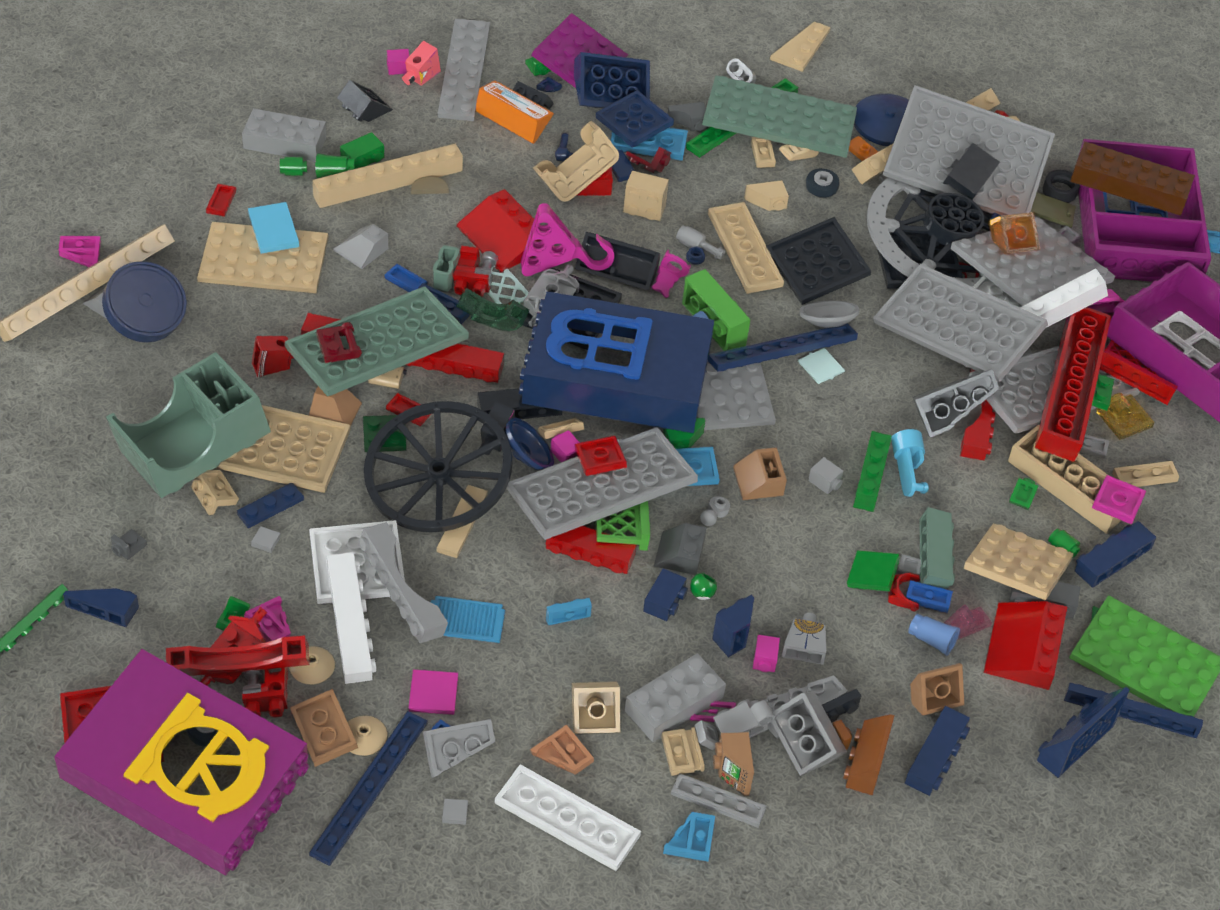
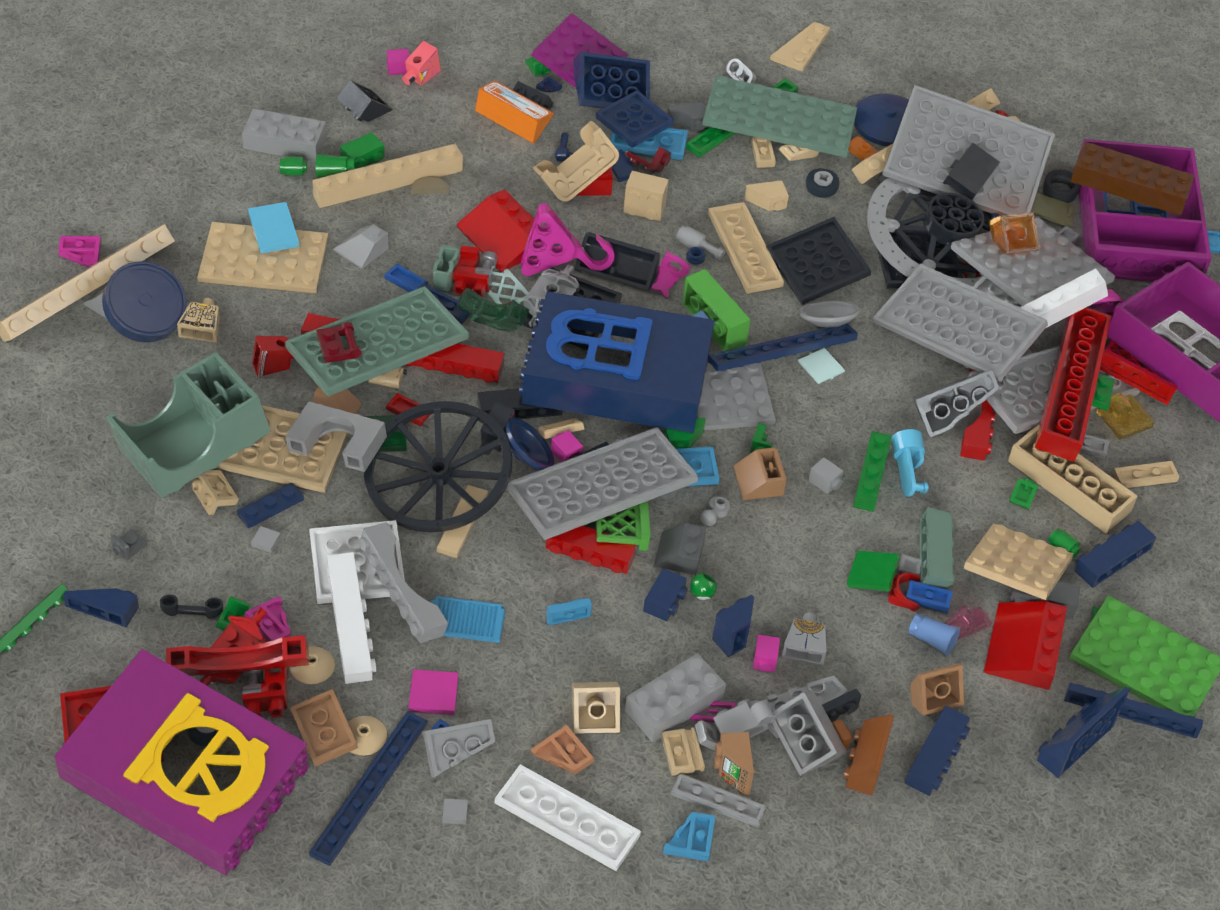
(200, 321): none -> tan torso
(212, 608): none -> black bar
(221, 200): red tile -> none
(319, 420): none -> light grey arch
(464, 70): light grey plate -> none
(600, 455): red tile -> none
(760, 438): none -> green bracket
(1119, 499): dark pink tile -> none

